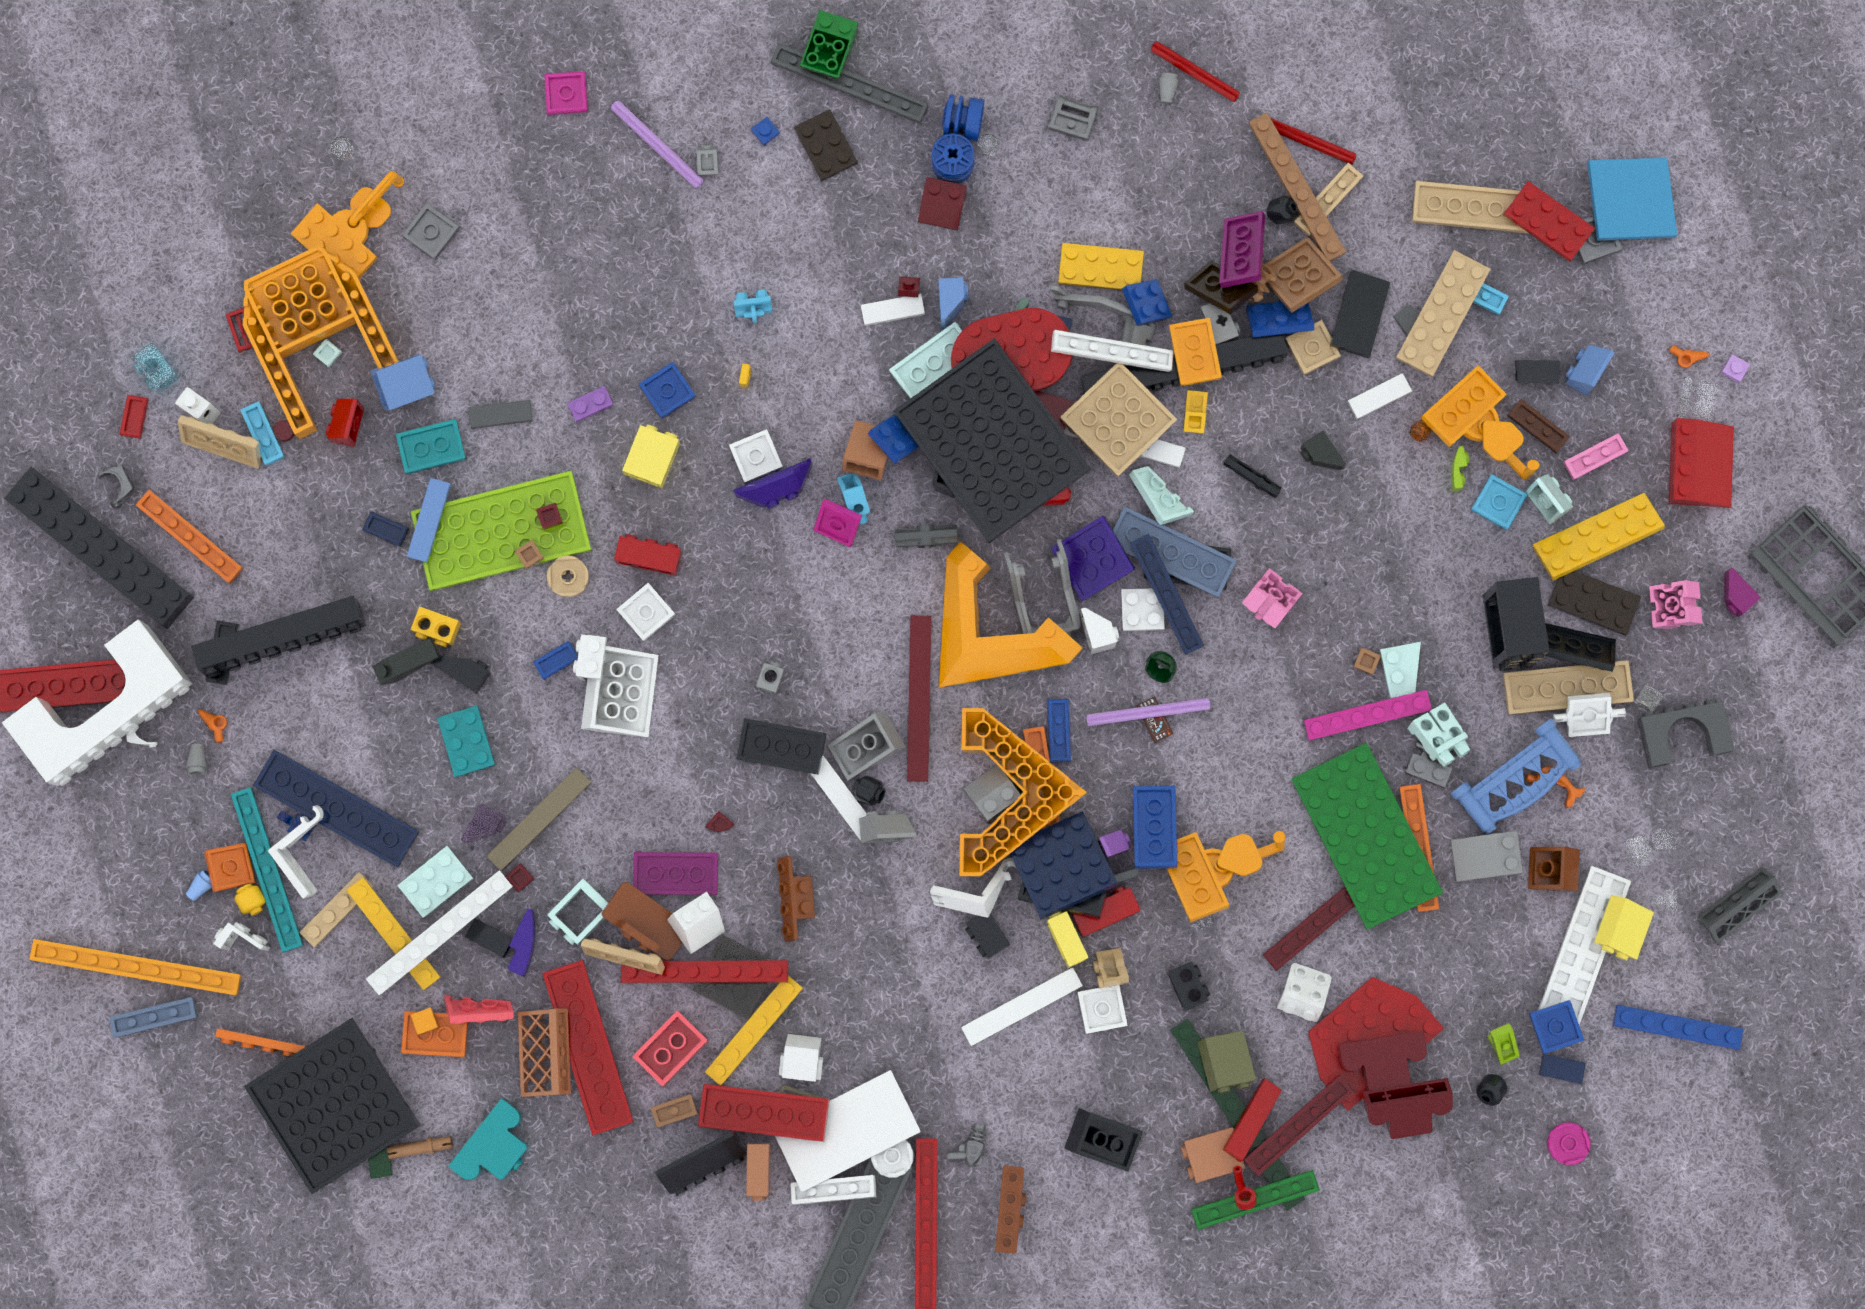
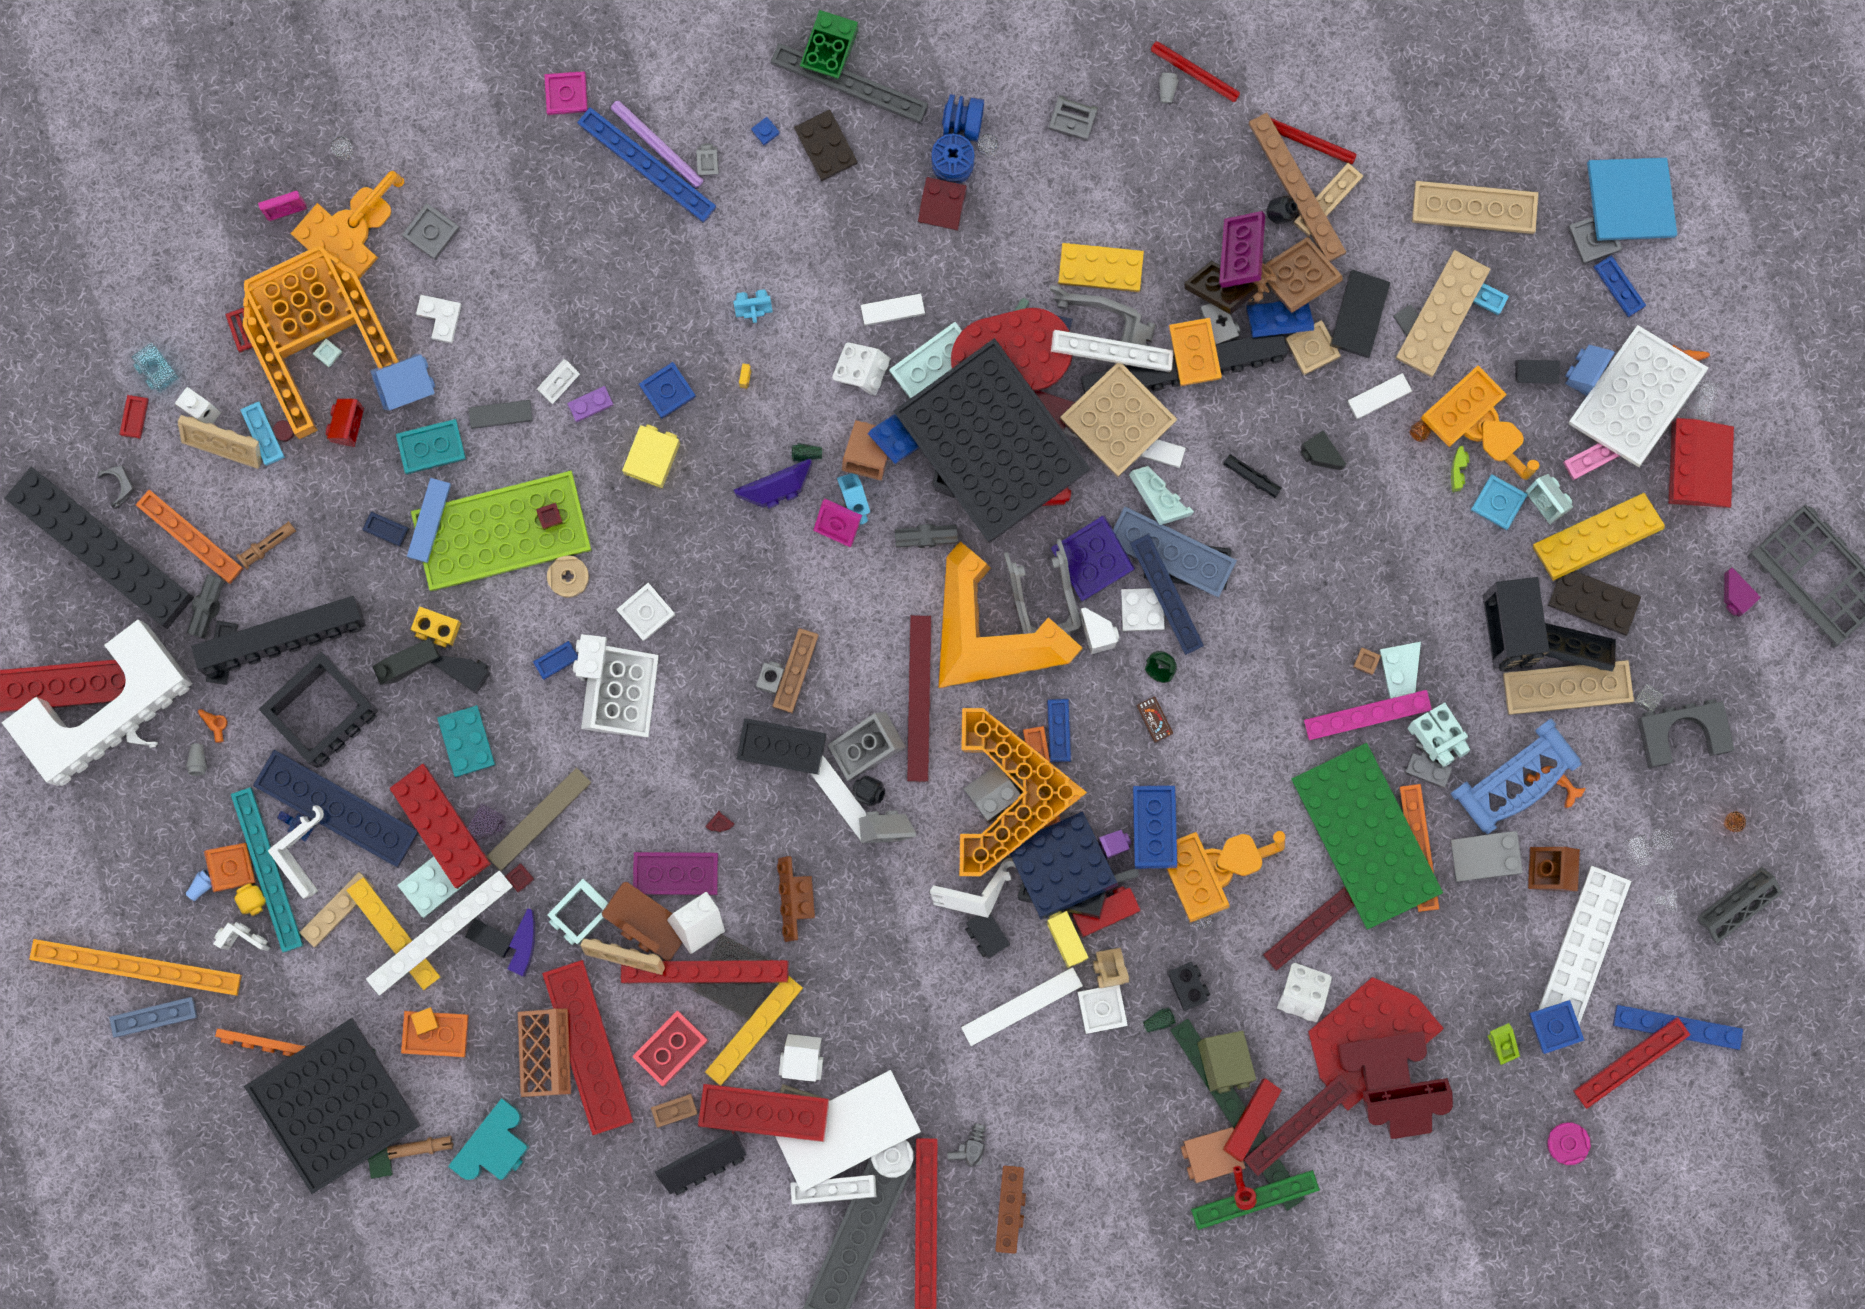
(206, 606): none -> dark grey piece
(282, 205): none -> dark pink tile
(287, 529): none -> medium nougat pin
(336, 739): none -> black window
(440, 826): none -> red plate
(445, 316): none -> white plate
(471, 1011): coral wing -> none
(529, 554): medium nougat plate -> none
(558, 381): none -> white plate
(646, 165): none -> blue plate
(648, 554): red brick -> none
(756, 456): white plate -> none
(758, 1171): nougat brick -> none
(795, 670): none -> medium nougat plate
(804, 451): none -> clear green cone
(861, 367): none -> white bracket
(908, 286): dark red plate -> none
(951, 298): medium blue slope -> none
(1103, 1139): black slope -> none
(1147, 302): blue plate -> none
(1148, 712): lavender axle -> none
(1160, 1020): none -> clear green cone
(1195, 411): yellow slope -> none
(1271, 598): bright pink brick -> none
(1491, 1089): black head -> none
(1538, 426): reddish brown plate -> none
(1549, 221): red plate -> none
(1562, 1069): dark blue tile -> none
(1589, 715): white plate -> none
(1619, 286): none -> blue tile
(1623, 928): light yellow brick -> none
(1631, 1062): none -> red tile
(1638, 396): none -> white plate
(1675, 604): bright pink brick -> none
(1735, 368): lavender plate -> none
(1738, 819): none -> clear orange cone

